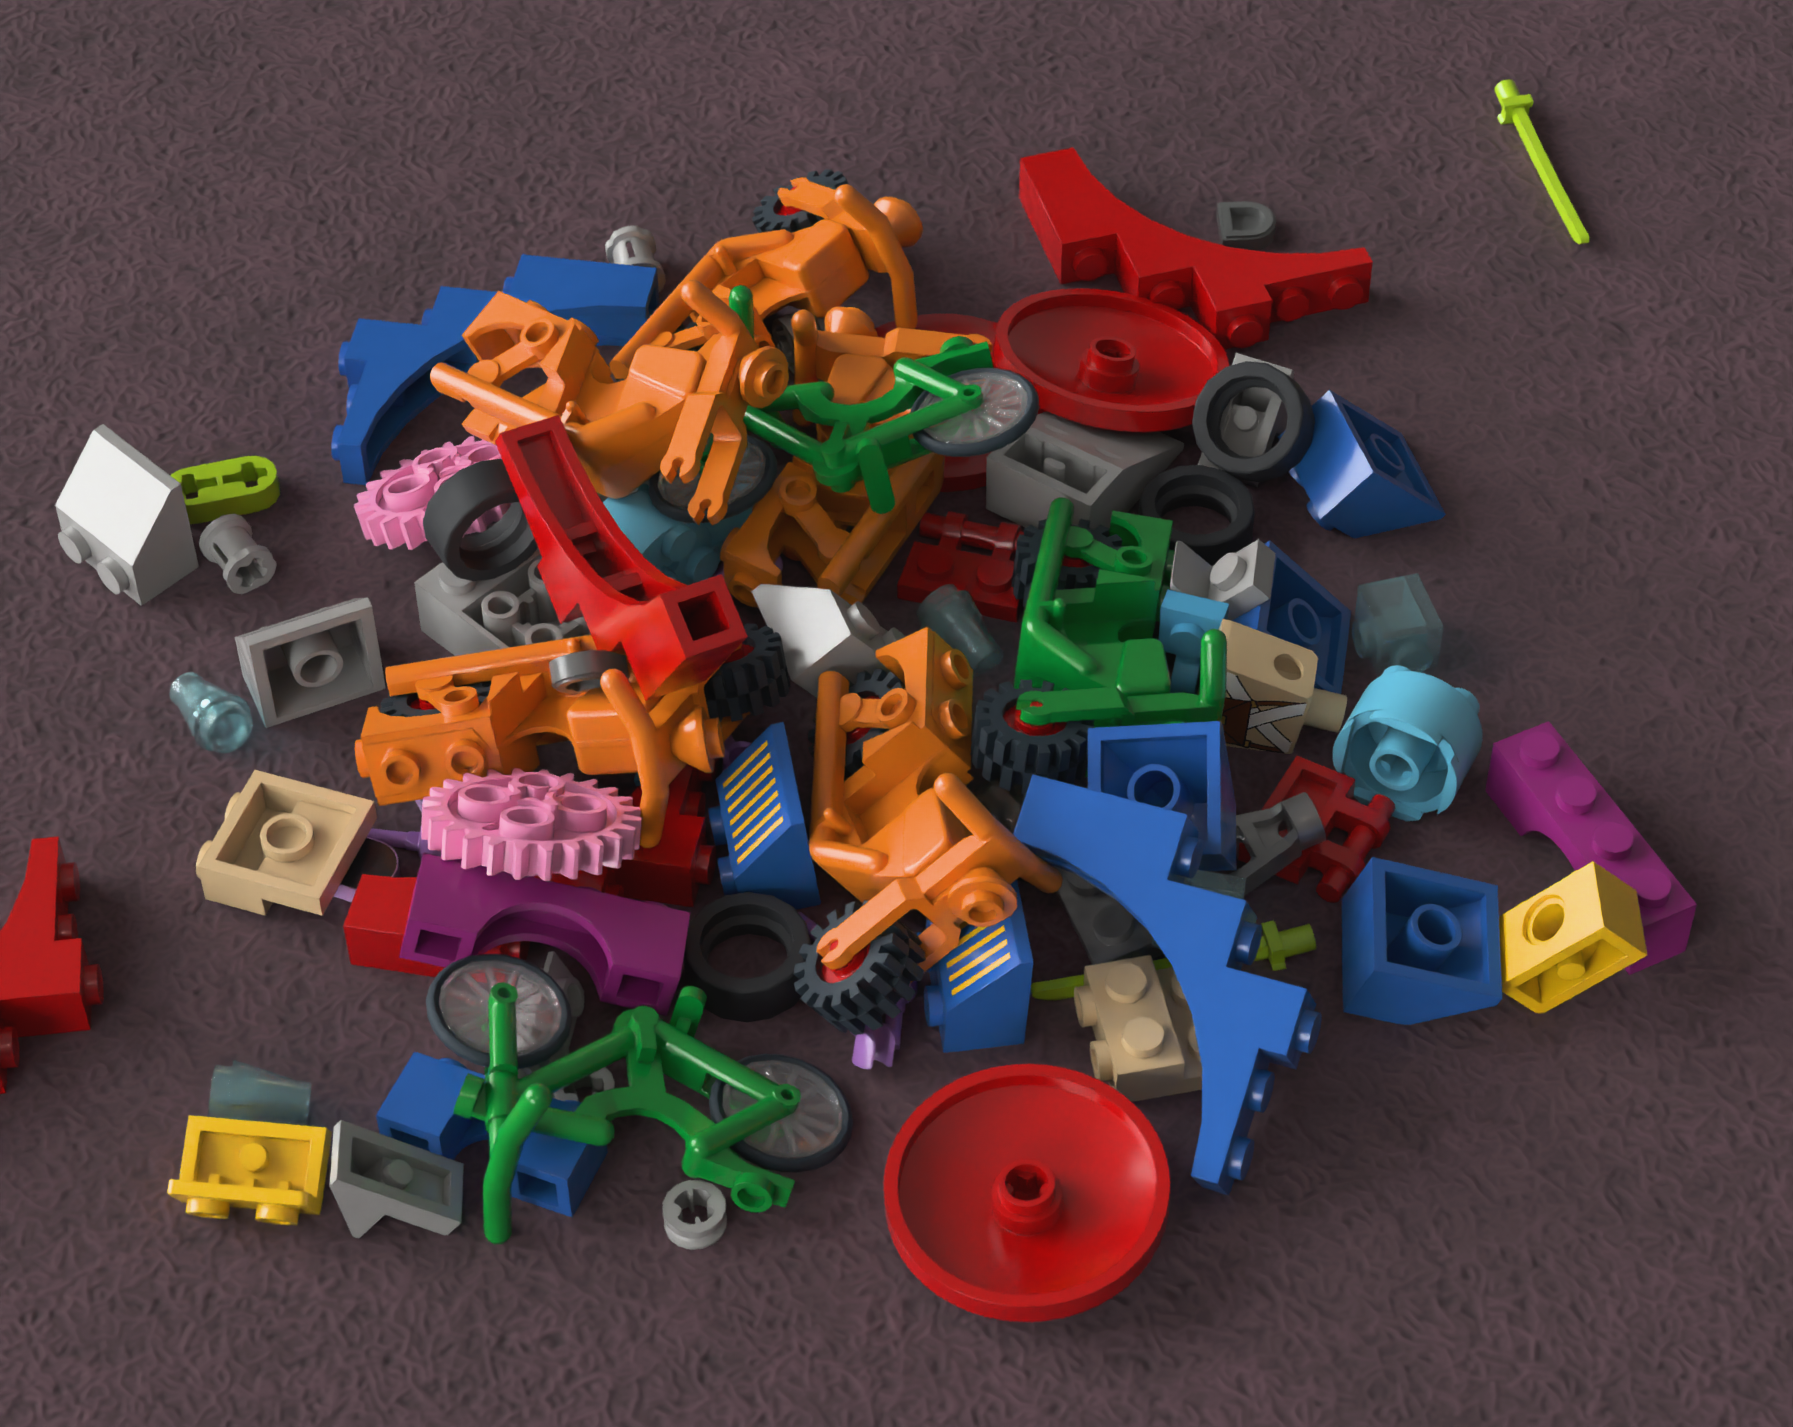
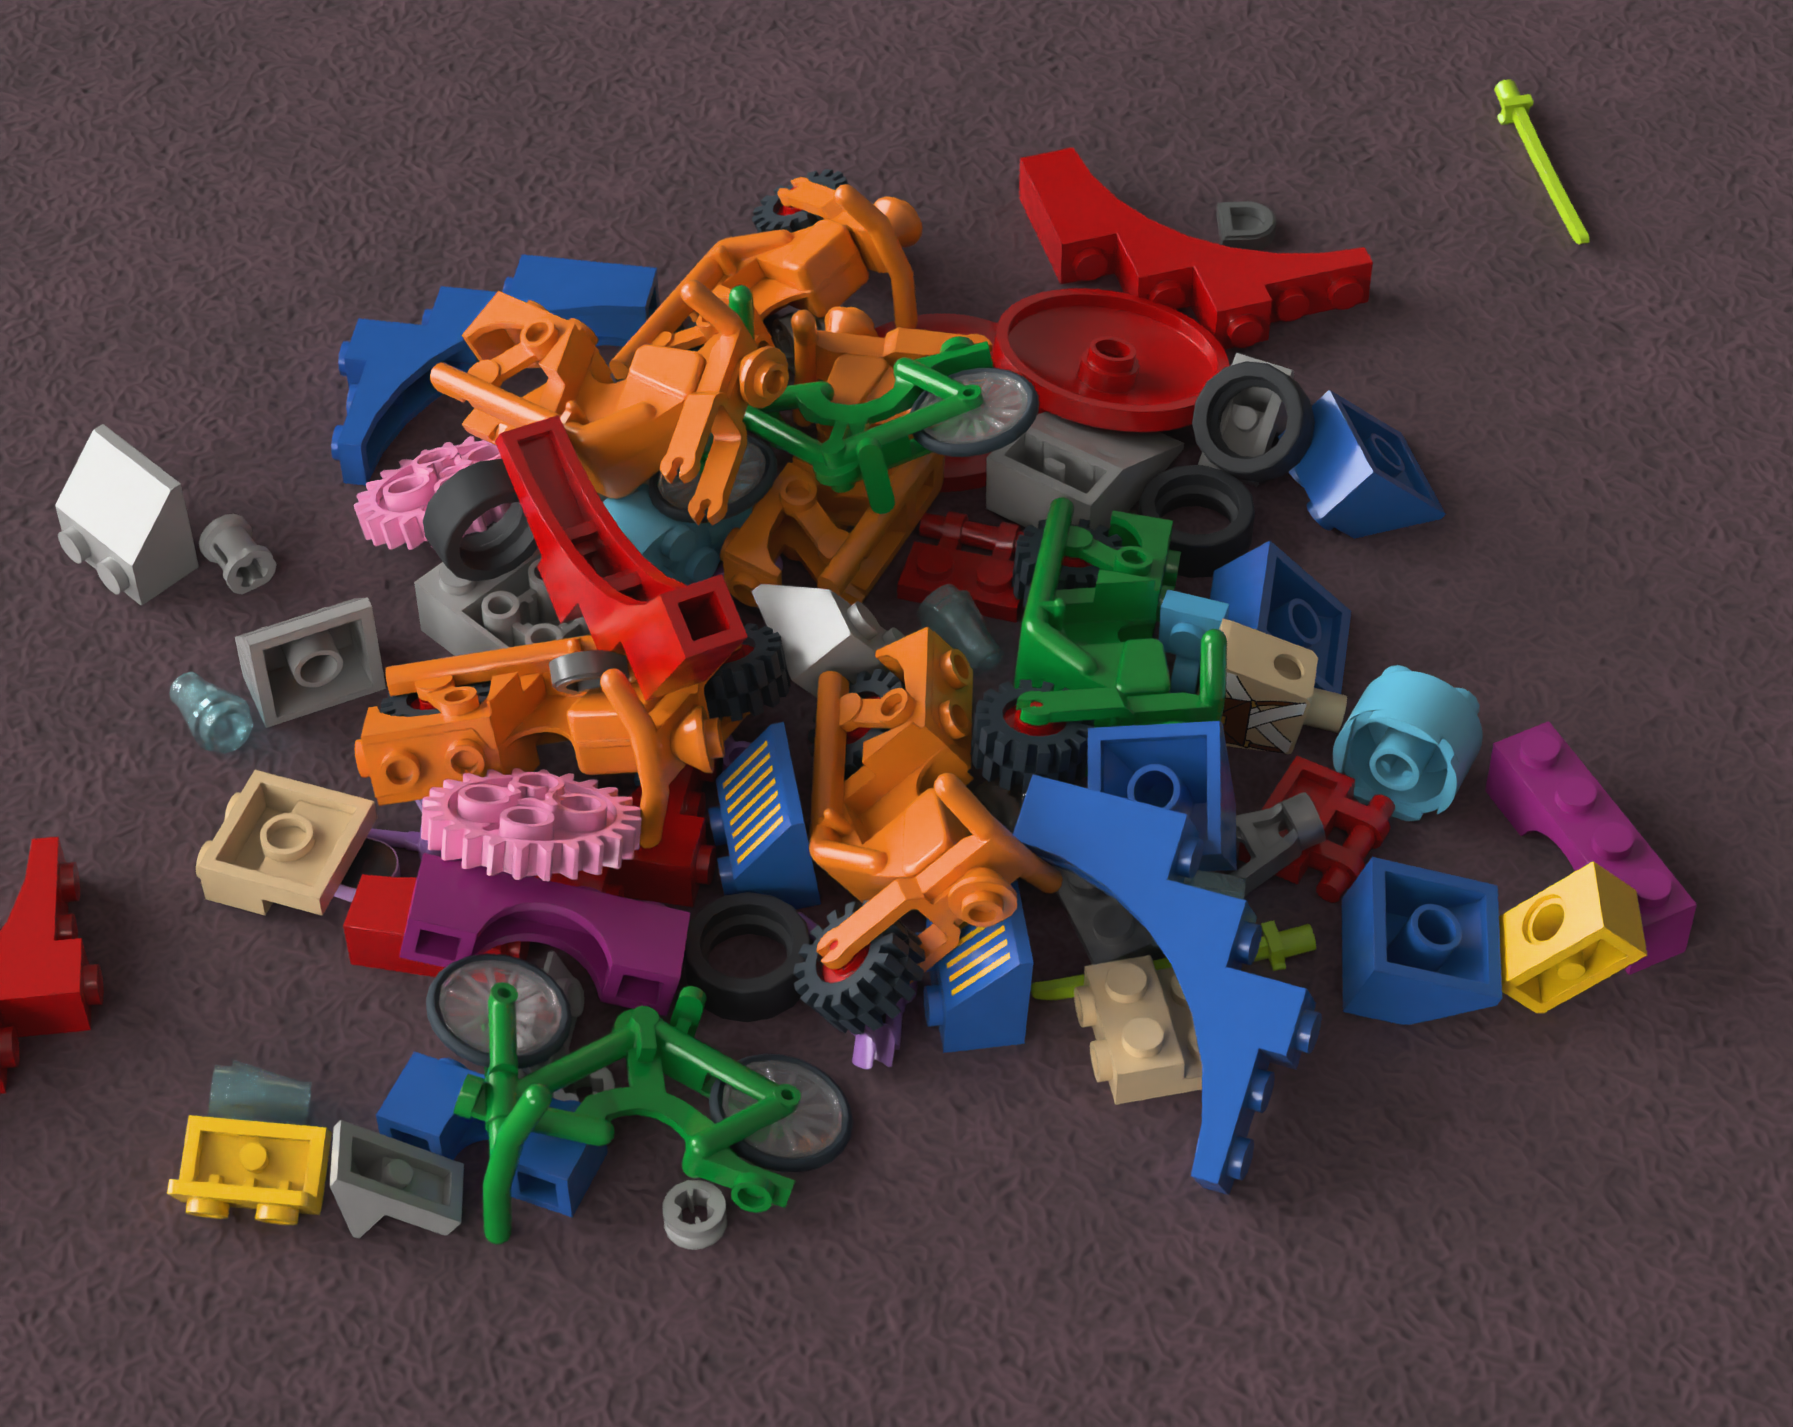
(223, 487): lime beam -> none
(643, 247): light grey bush -> none
(1027, 1192): red dish -> none
(1236, 579): light grey slope -> none
(1397, 624): clear light blue brick -> none

